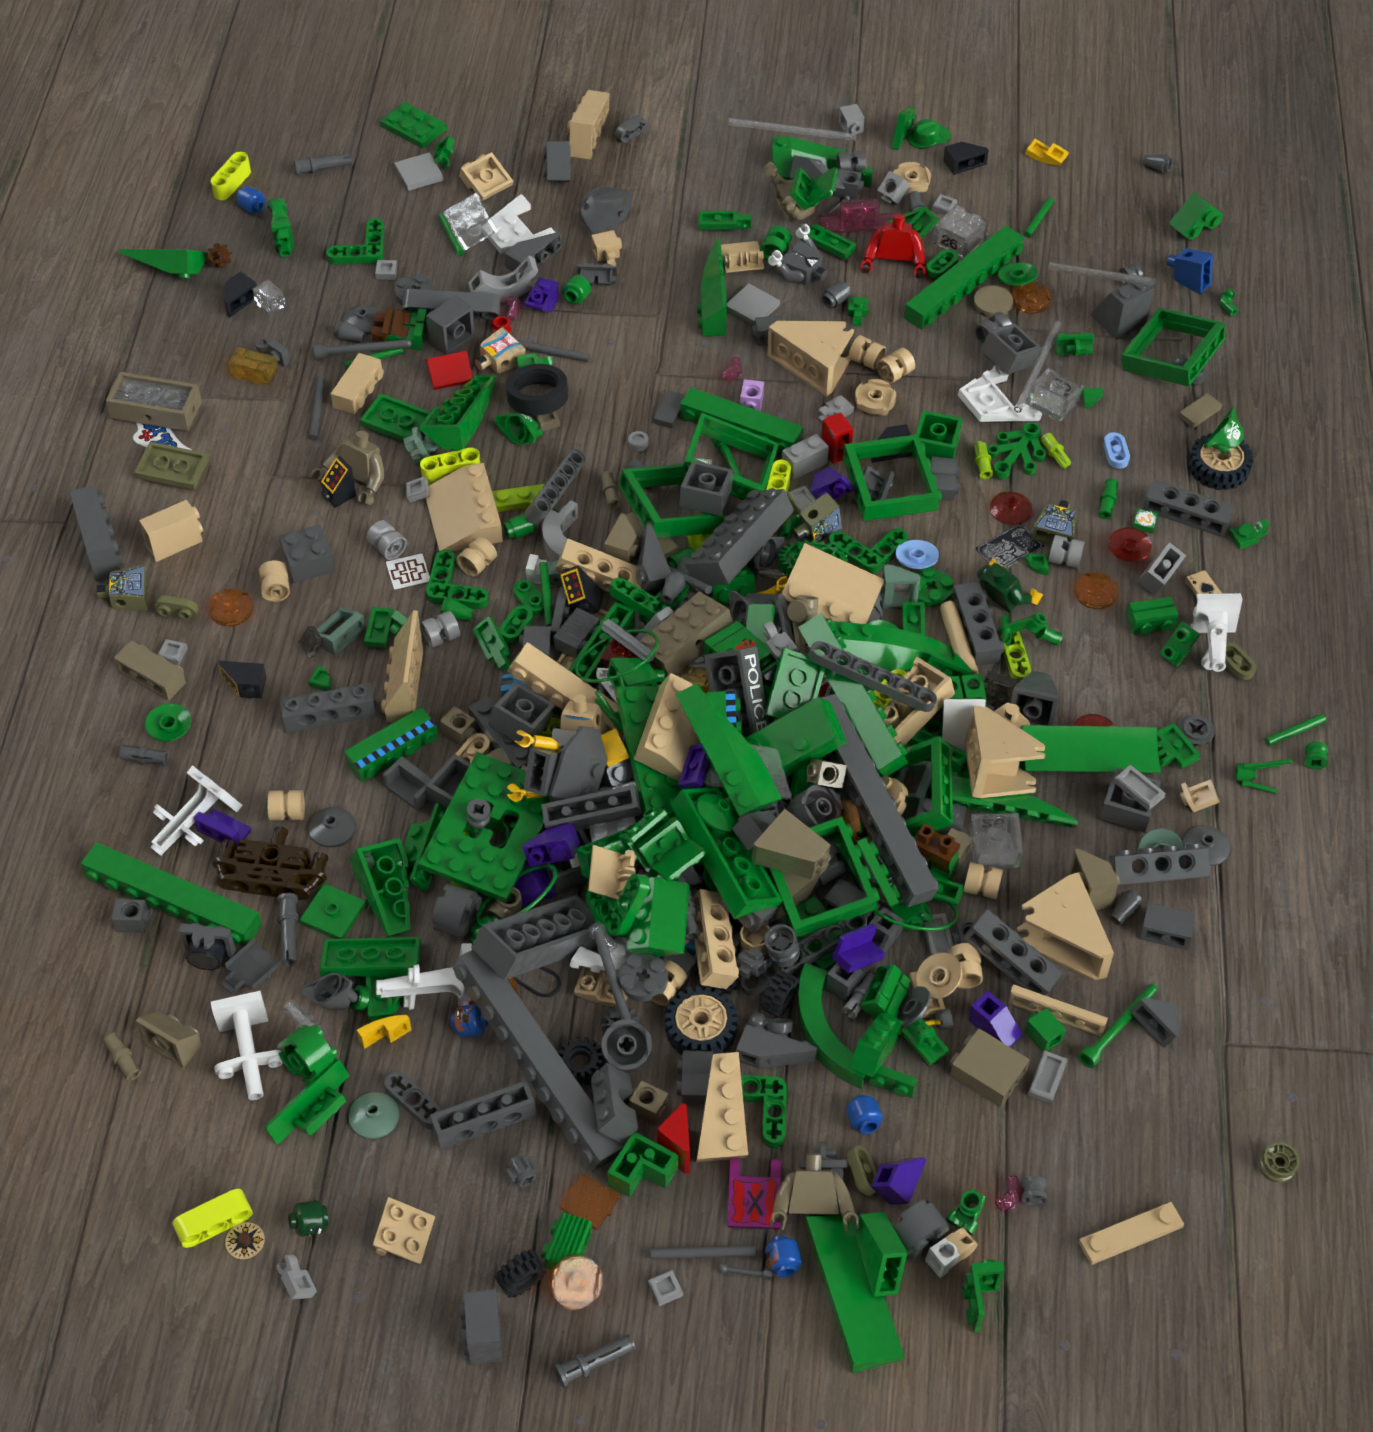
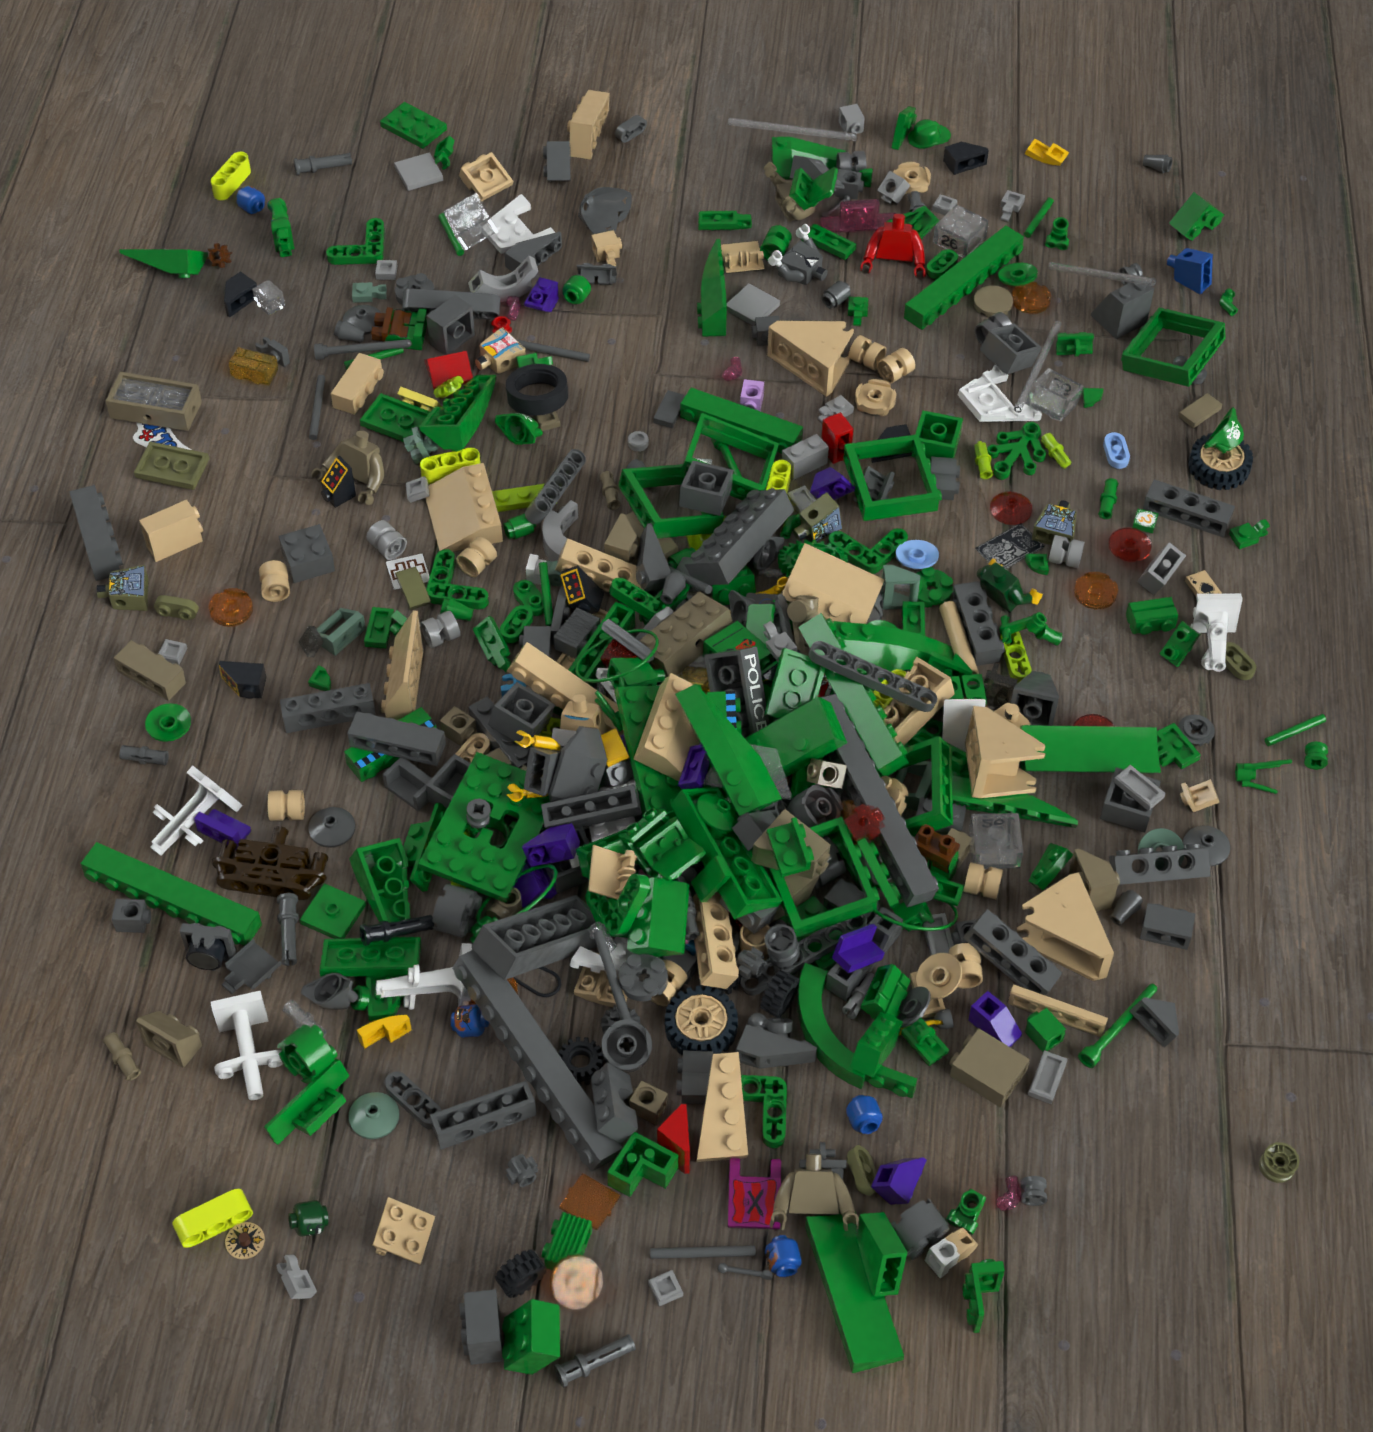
(366, 292): none -> sand green plate
(385, 930): none -> black pin
(397, 738): none -> dark grey brick
(413, 588): none -> olive slope
(418, 399): none -> light yellow plate
(448, 387): none -> lime gear
(531, 1337): none -> green brick
(711, 878): none -> green tile
(790, 848): none -> green bracket
(857, 822): none -> clear red brick
(1011, 202): none -> light grey plate
(1049, 865): none -> green wing
(1058, 234): none -> green plate
(1131, 1233): tan plate -> none

